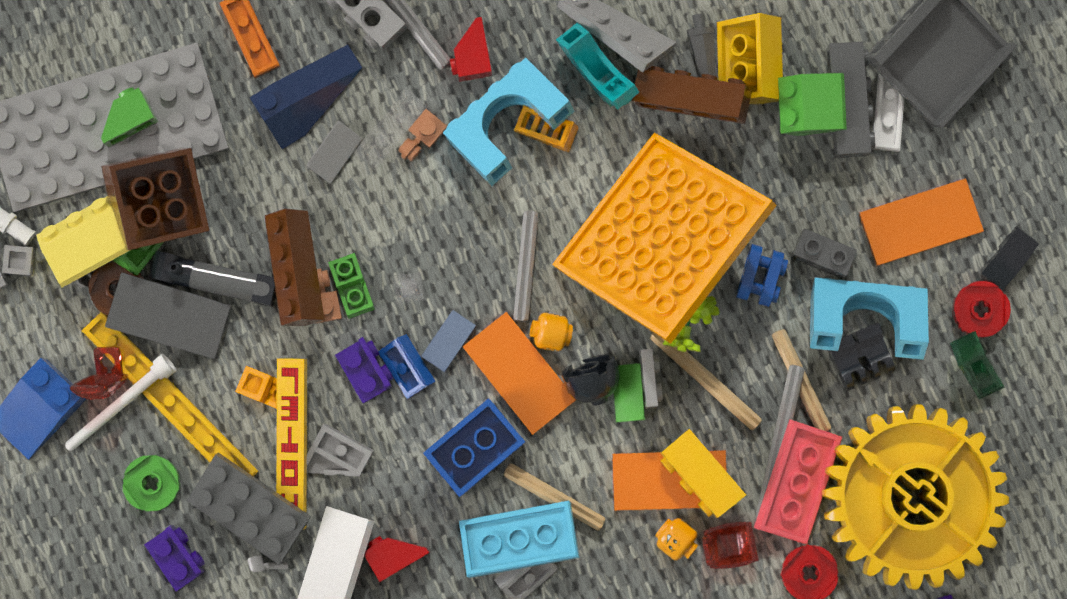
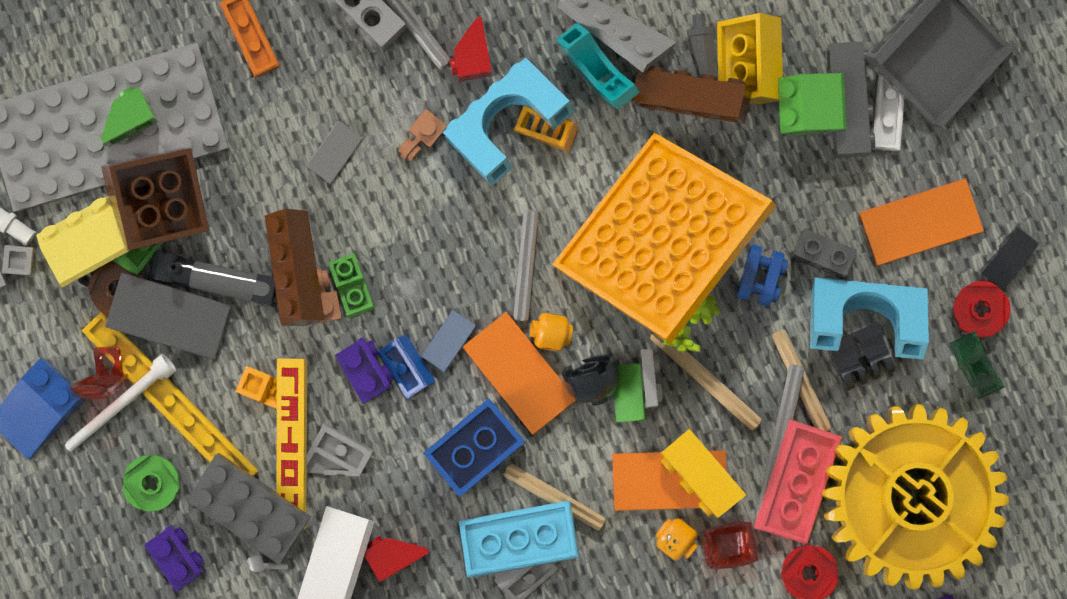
(302, 97): dark blue wedge -> none

